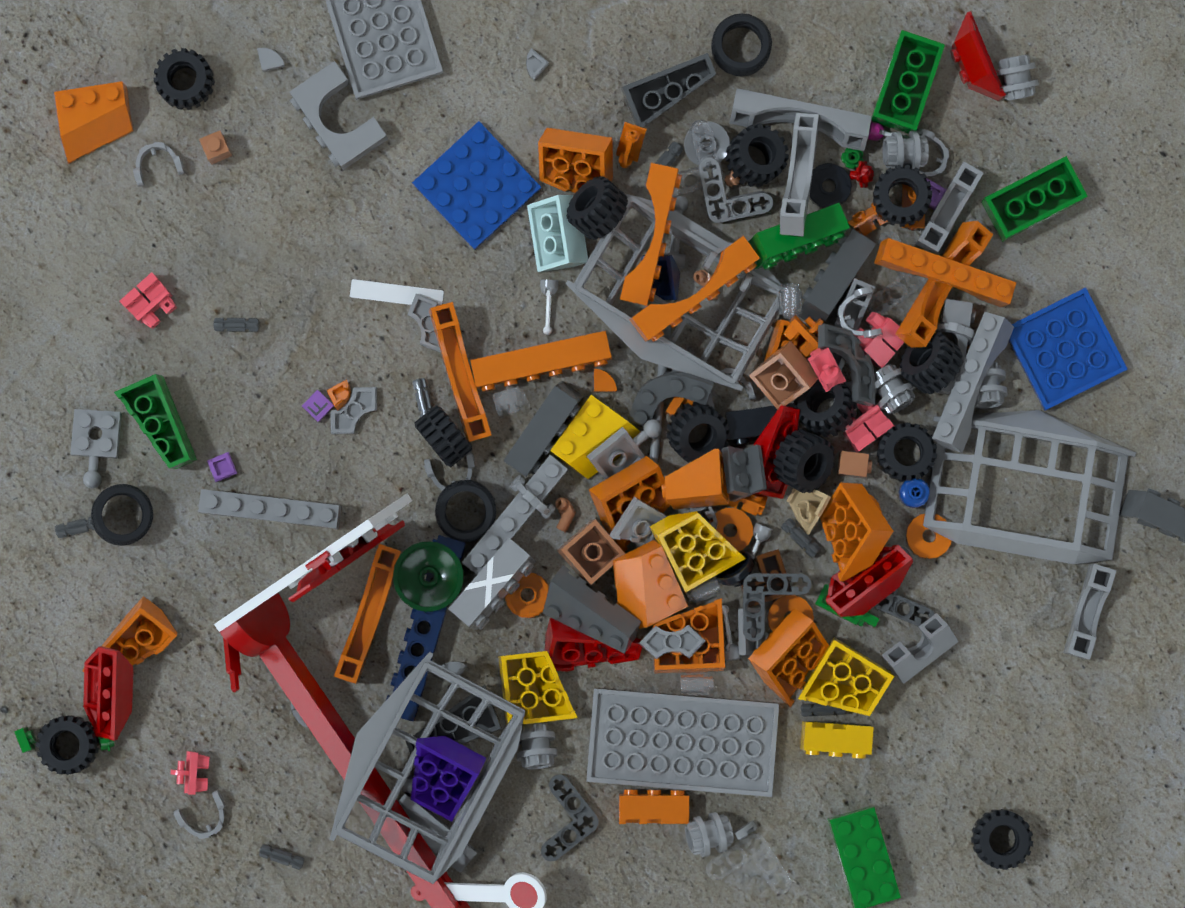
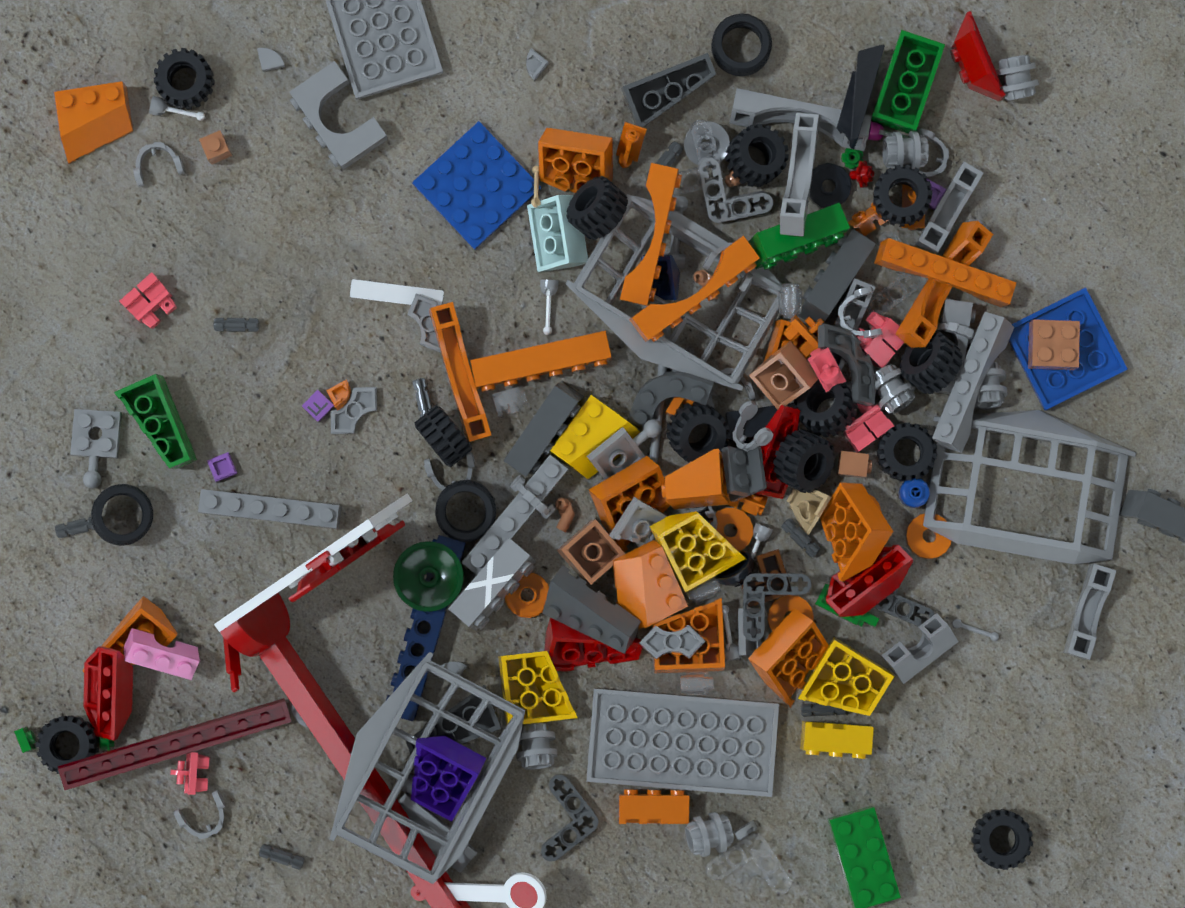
(145, 651): none -> bright pink arch
(158, 107): none -> hinge
(174, 744): none -> dark red plate
(368, 615): orange arch -> none
(536, 202): none -> tan hinge
(603, 382): orange tile -> none
(761, 438): none -> light grey piece
(859, 93): none -> black wedge
(957, 624): none -> light grey hinge
(1034, 199): green brick -> none
(1053, 344): none -> nougat brick

